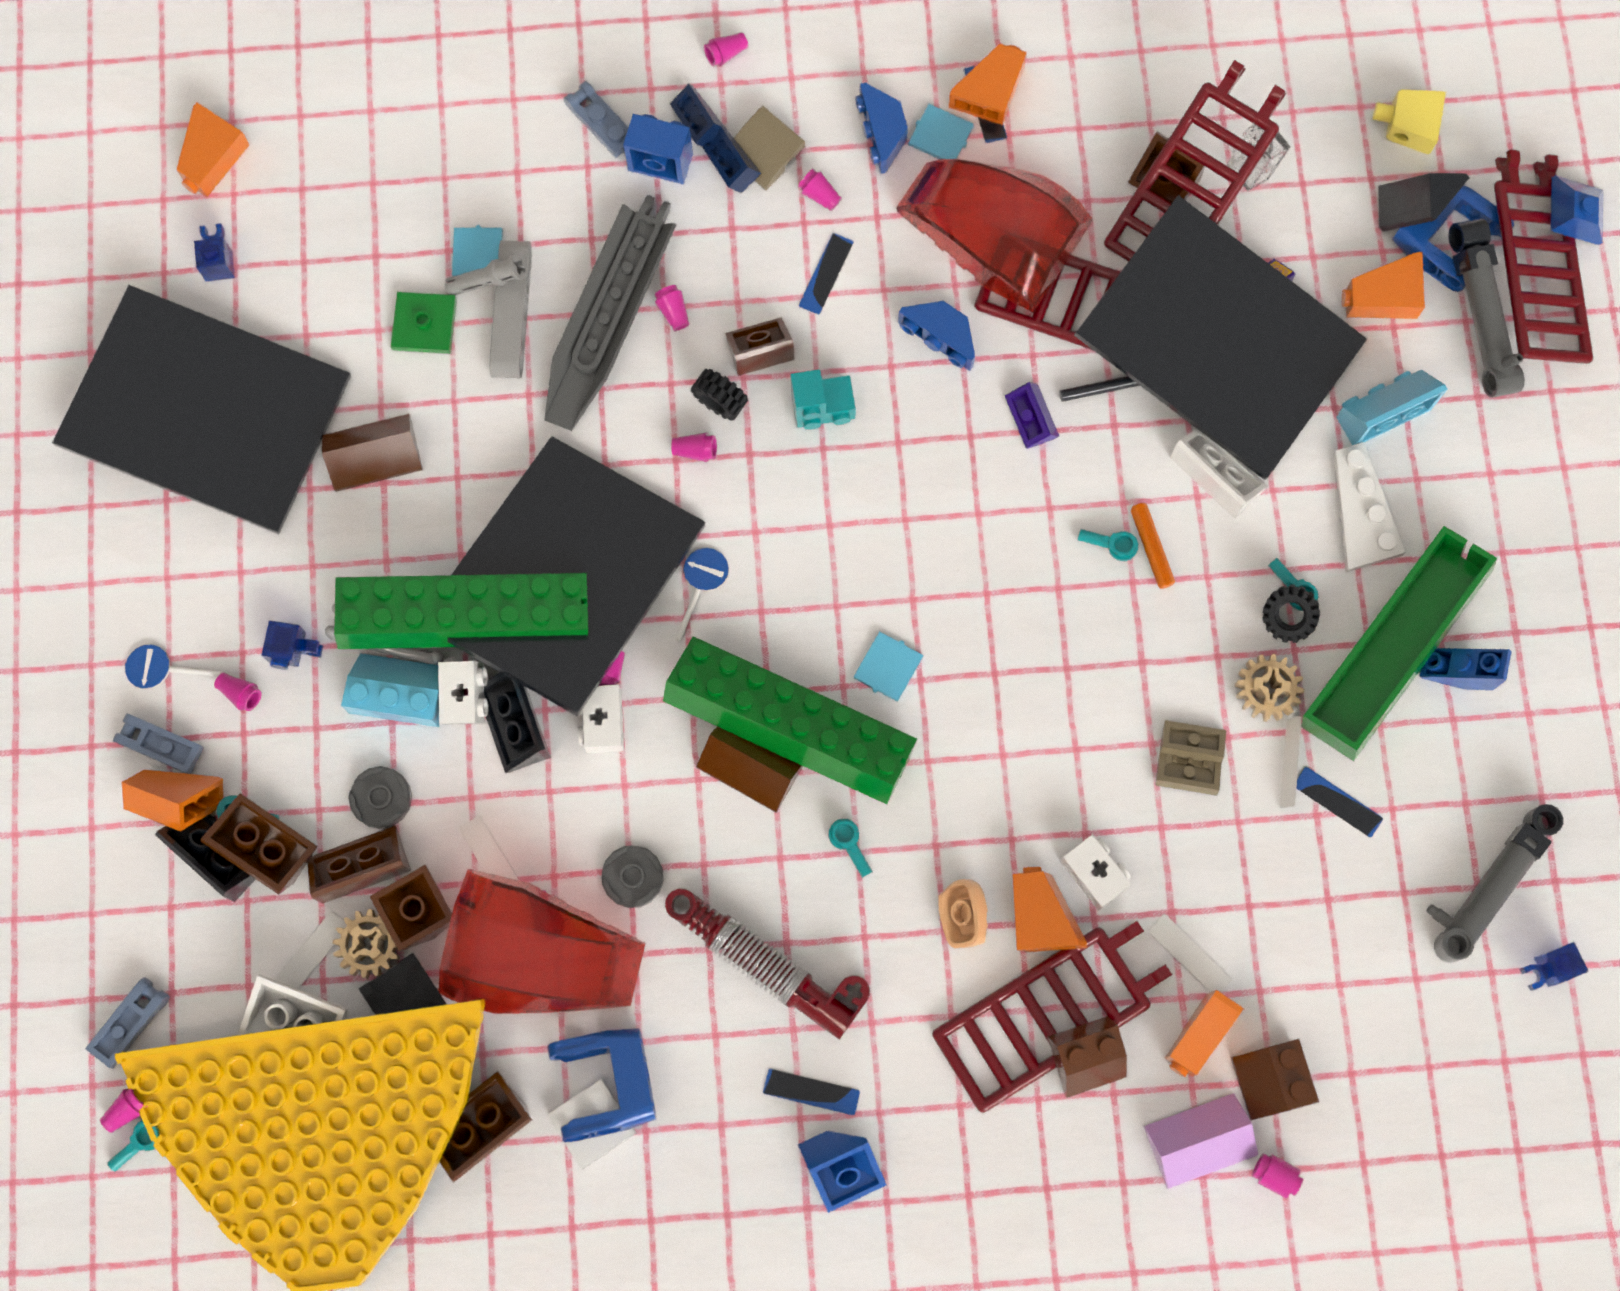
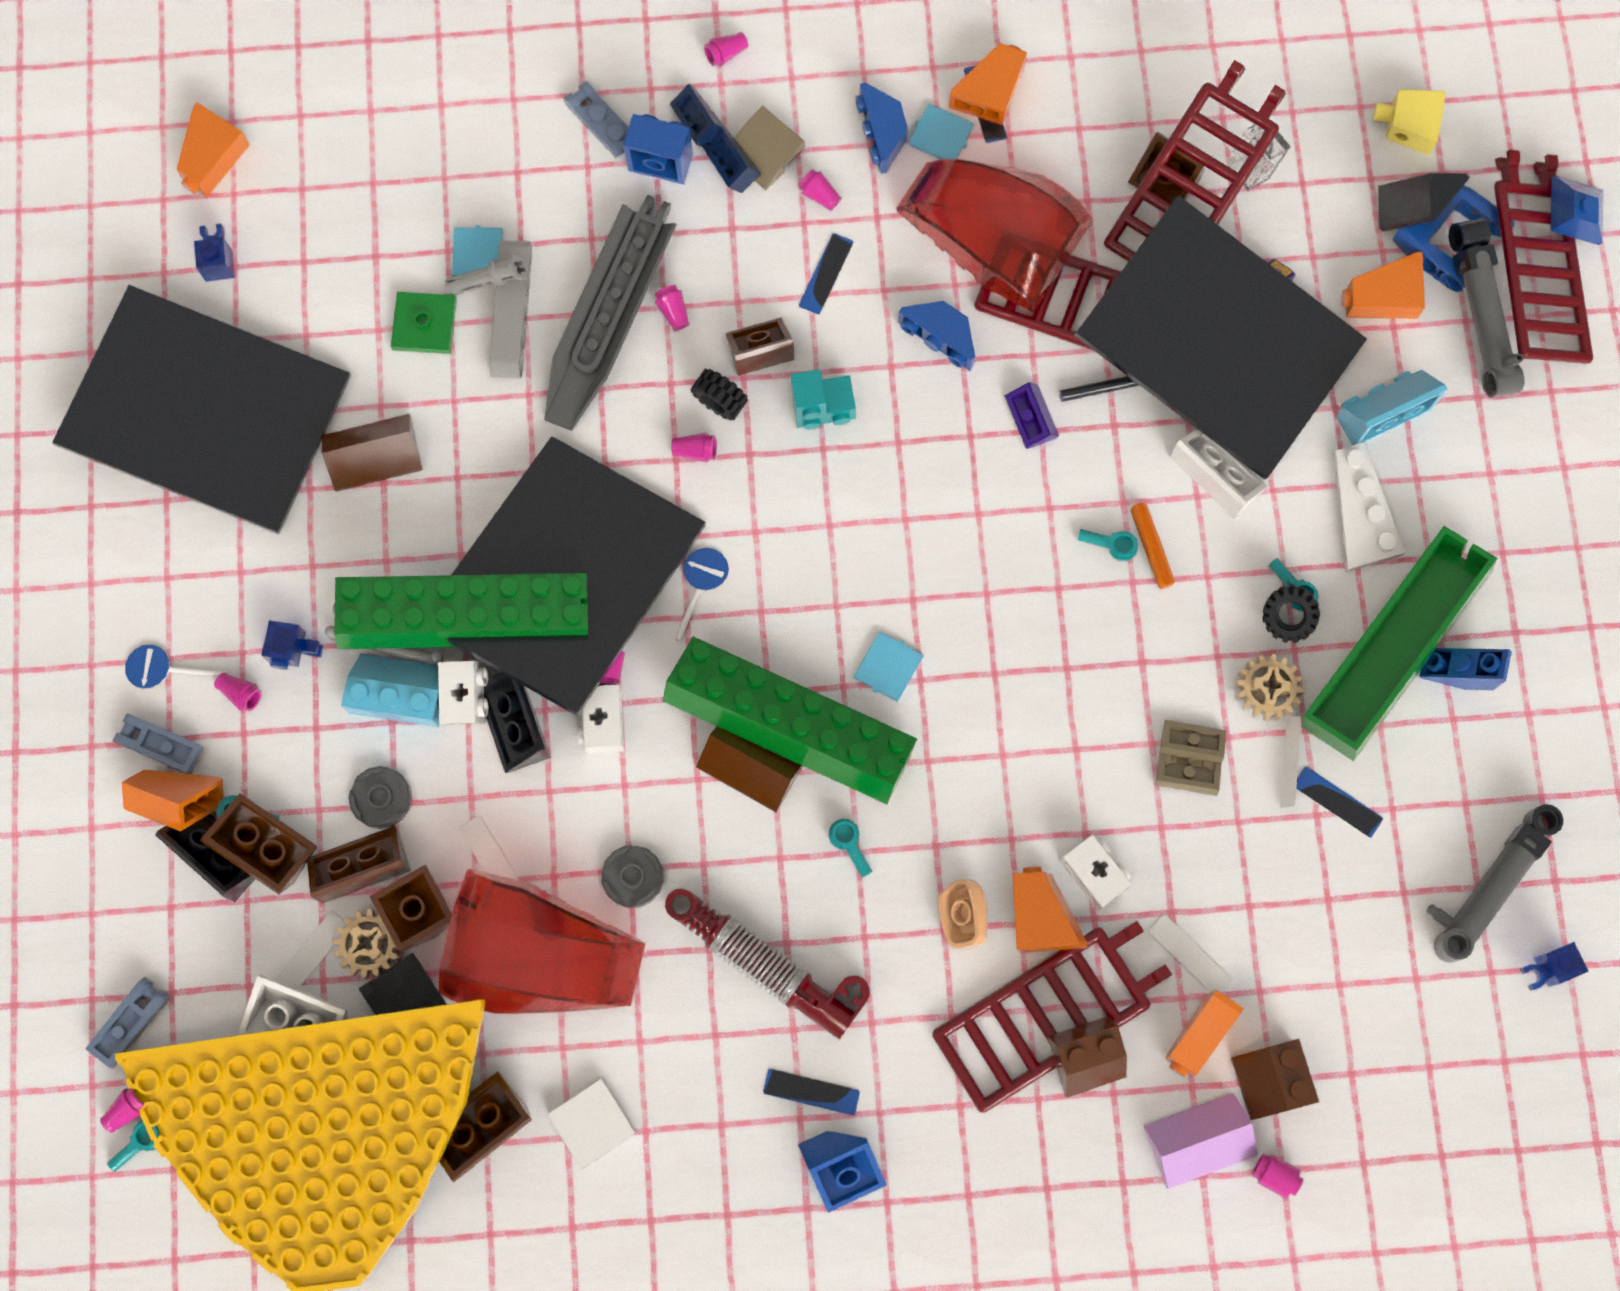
(630, 1077): blue connector -> none

